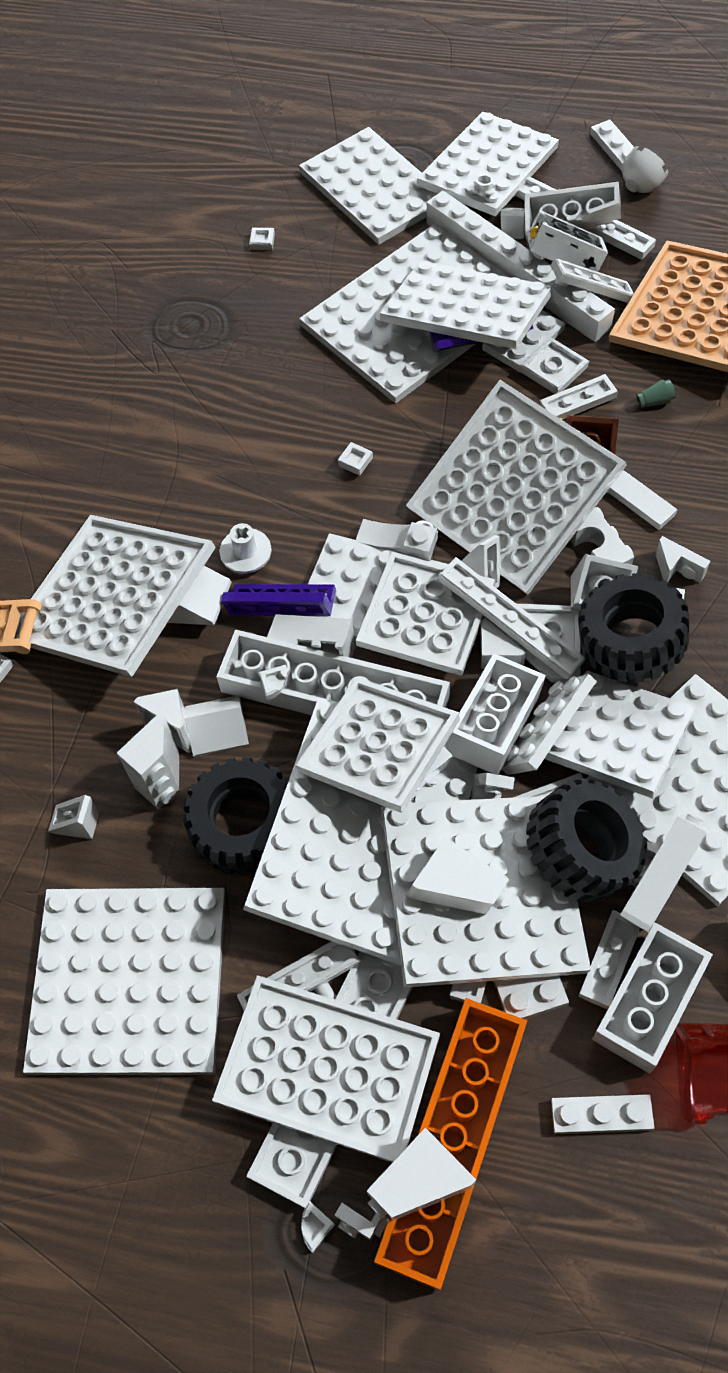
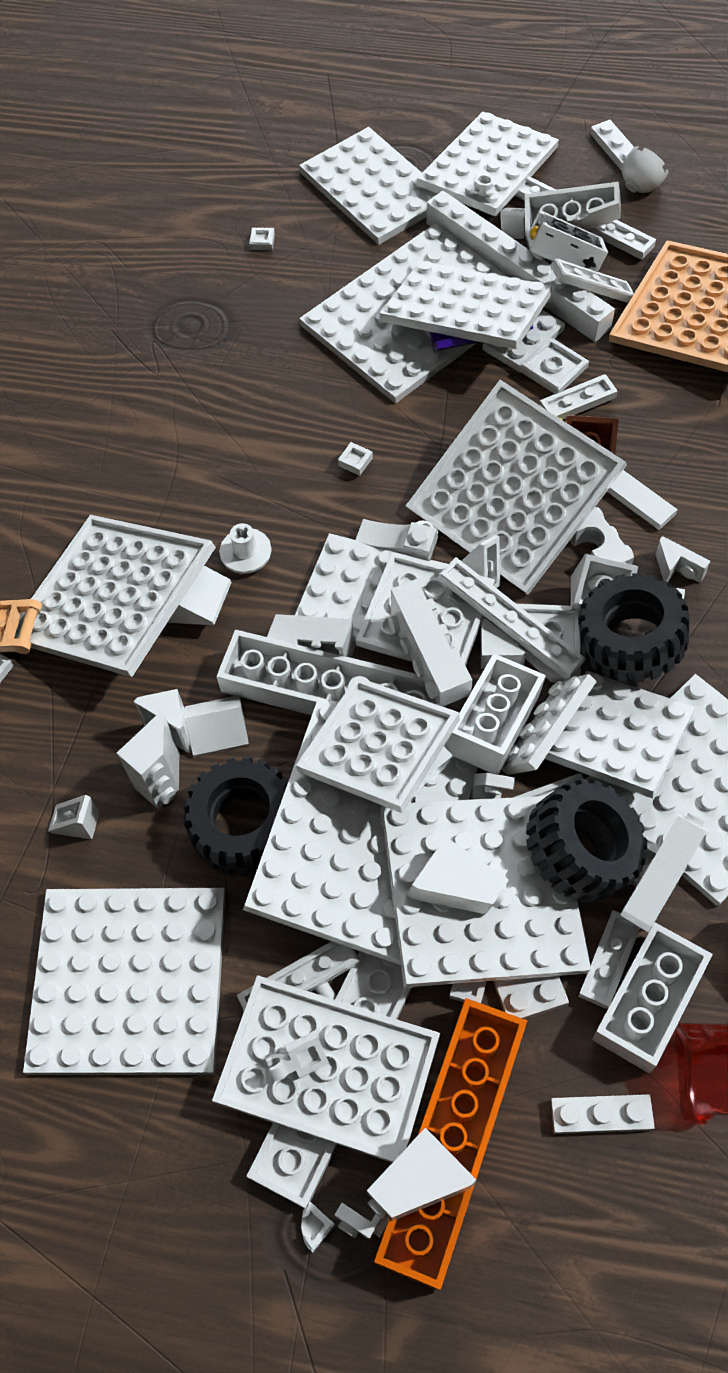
(273, 681): white tile -> none
(280, 599): dark purple fence -> none
(303, 1057): none -> white plate
(428, 643): none -> white wedge
(657, 394): sand green cone -> none

